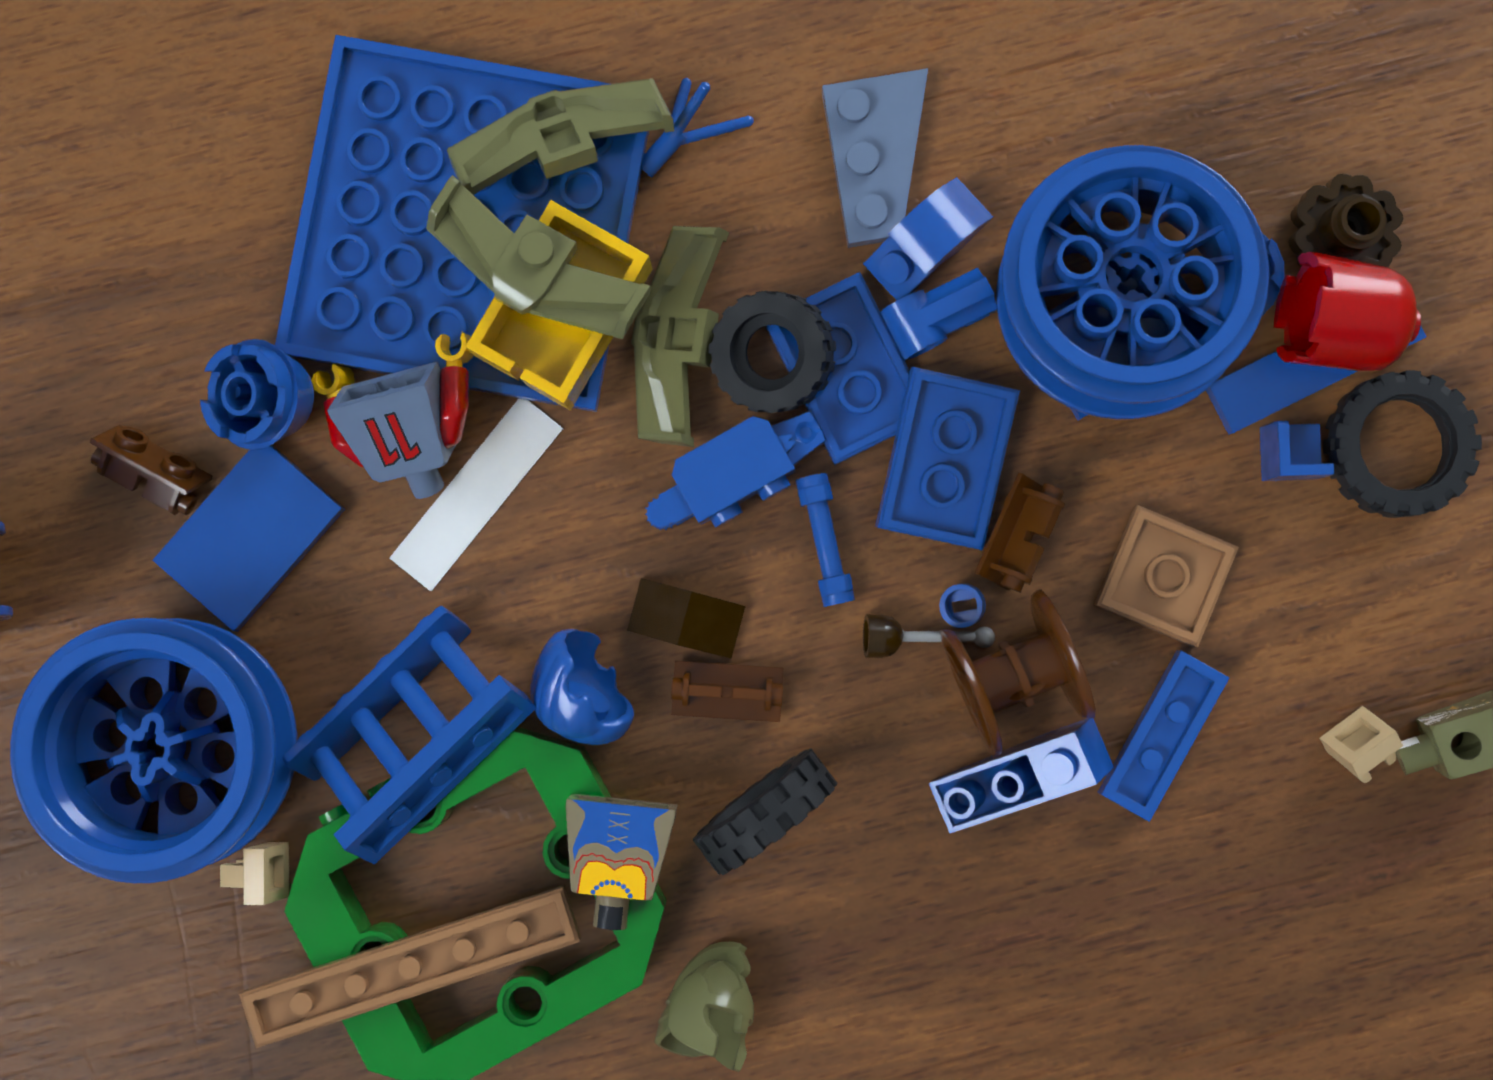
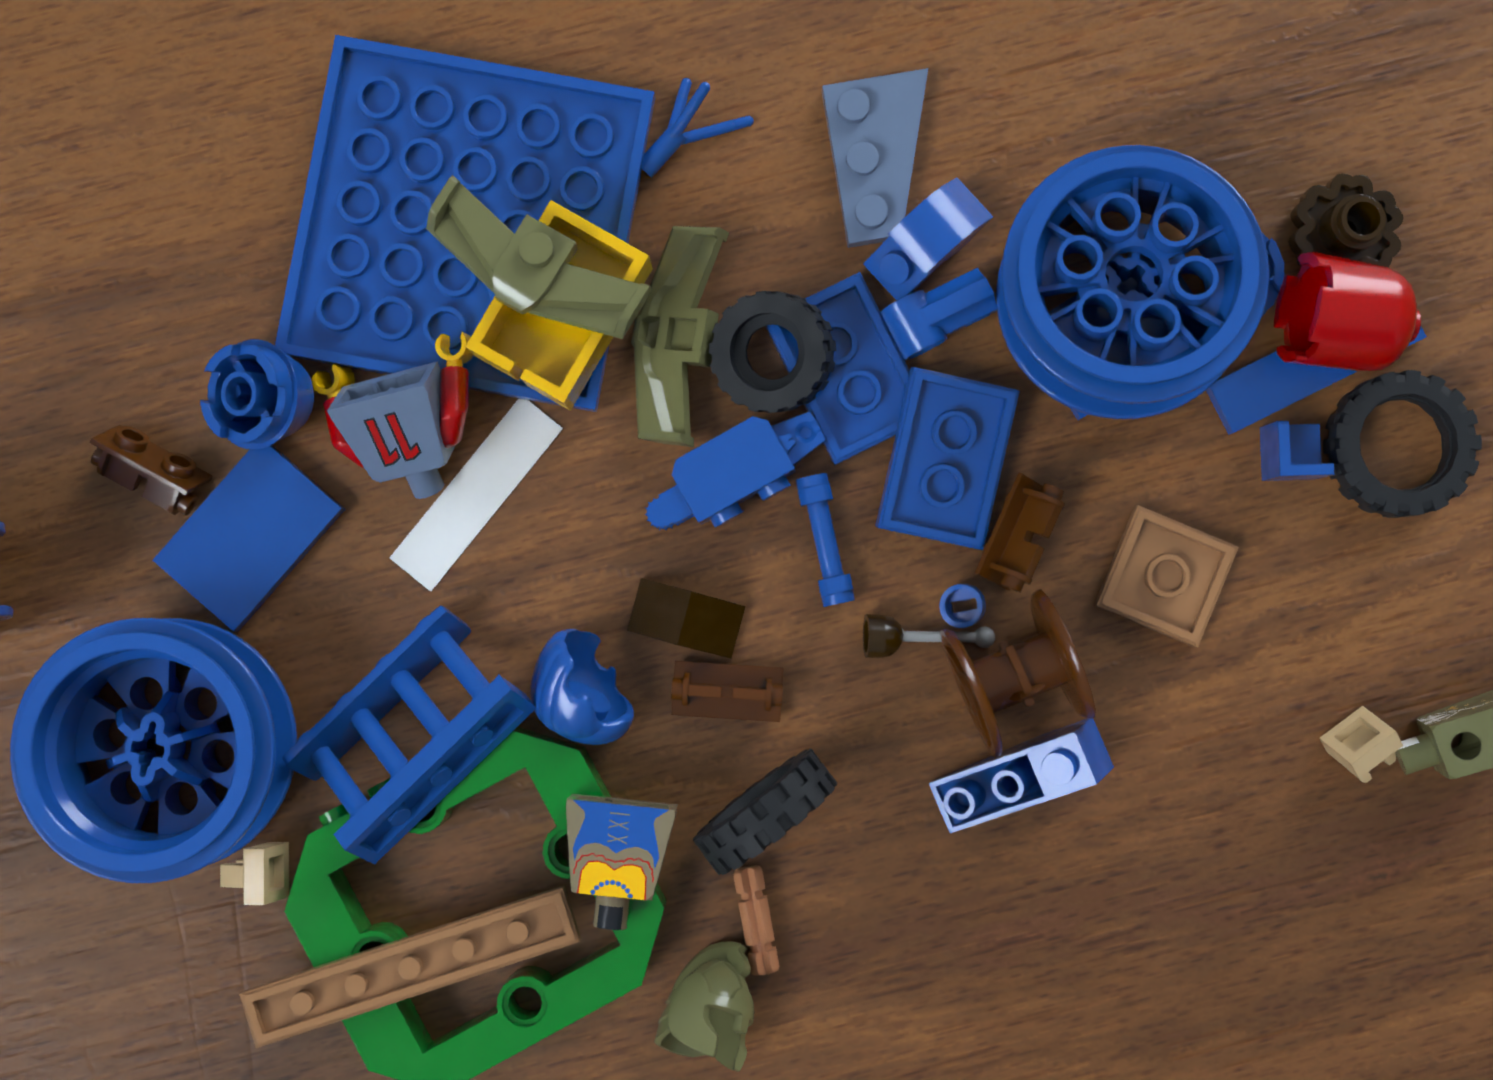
(558, 131): olive plate -> none
(756, 920): none -> nougat axle
(1163, 735): blue plate -> none

